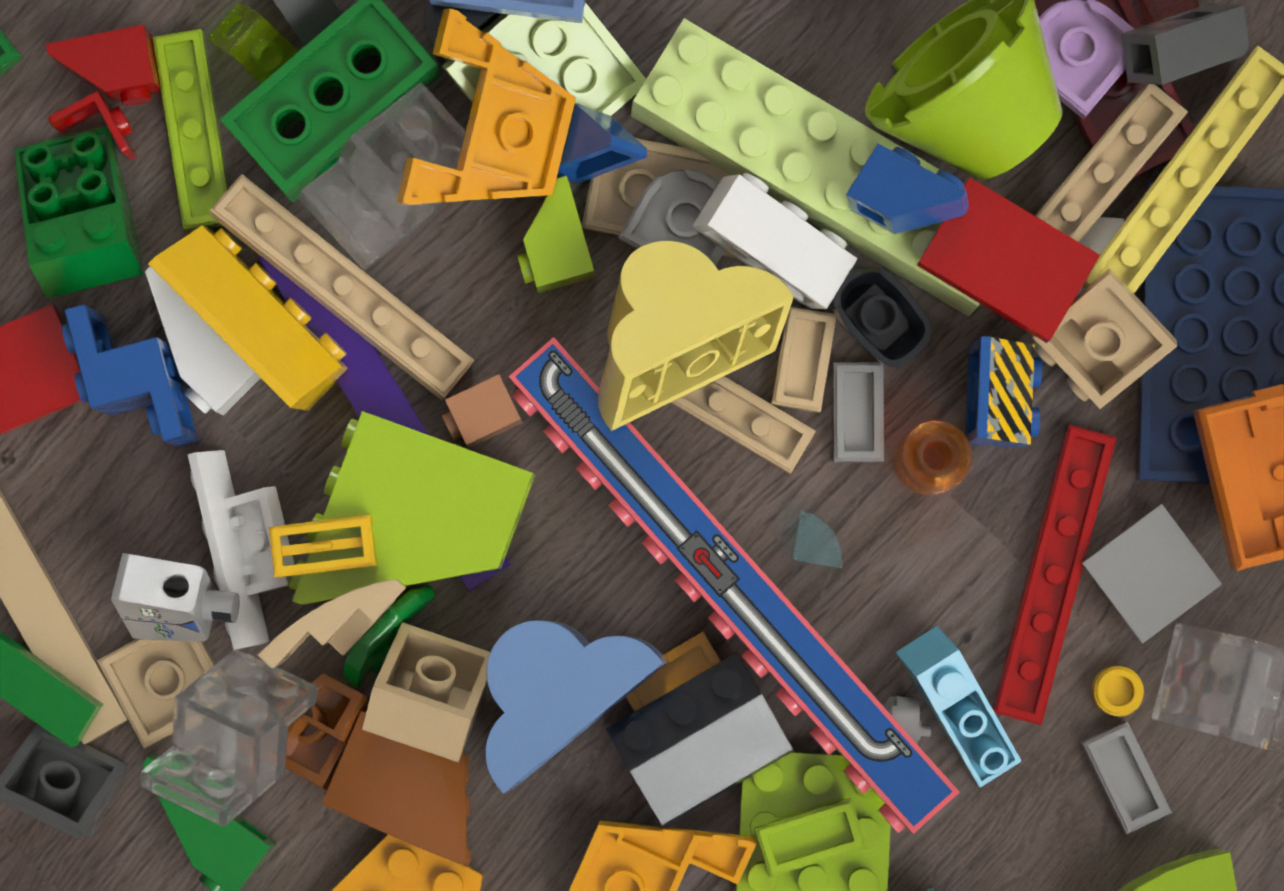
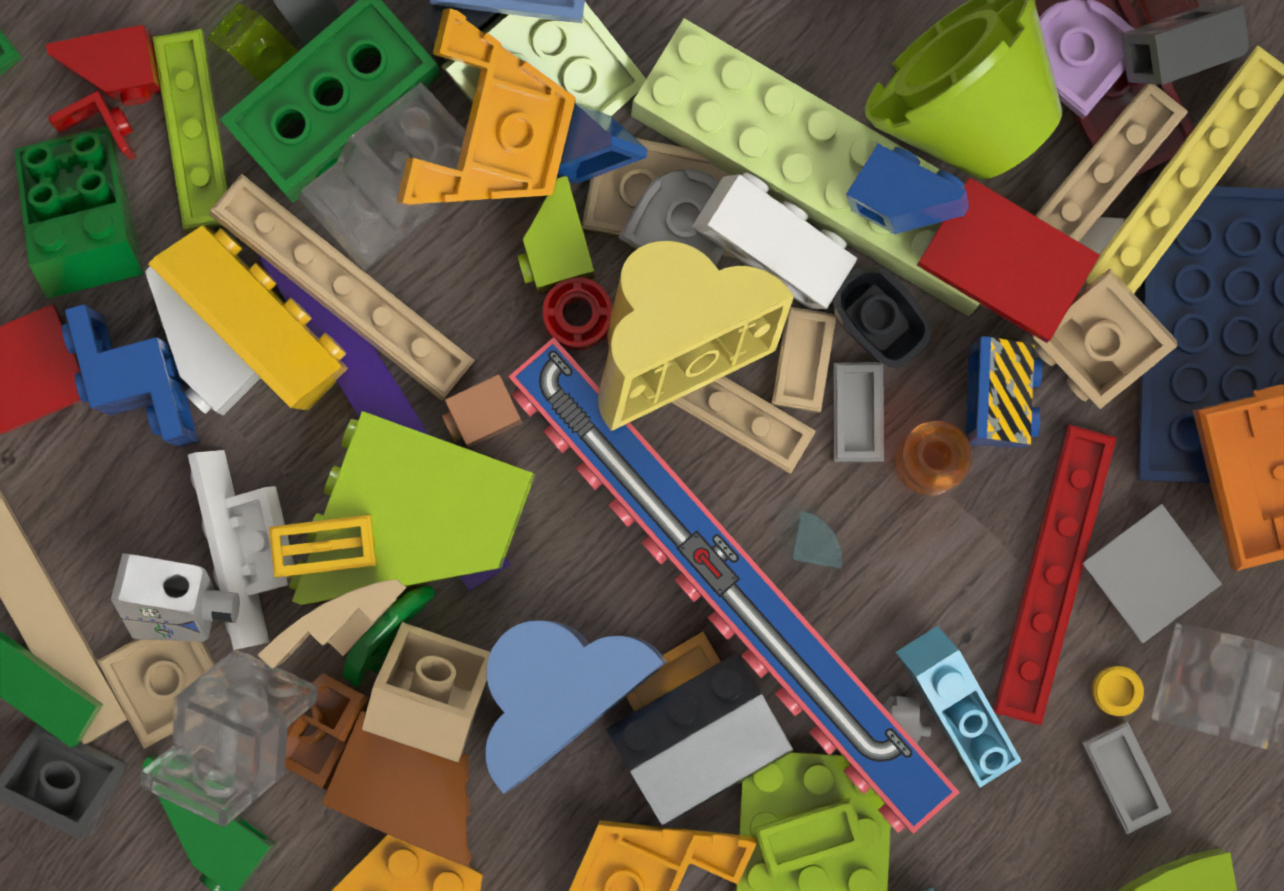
(577, 290): none -> red wheel

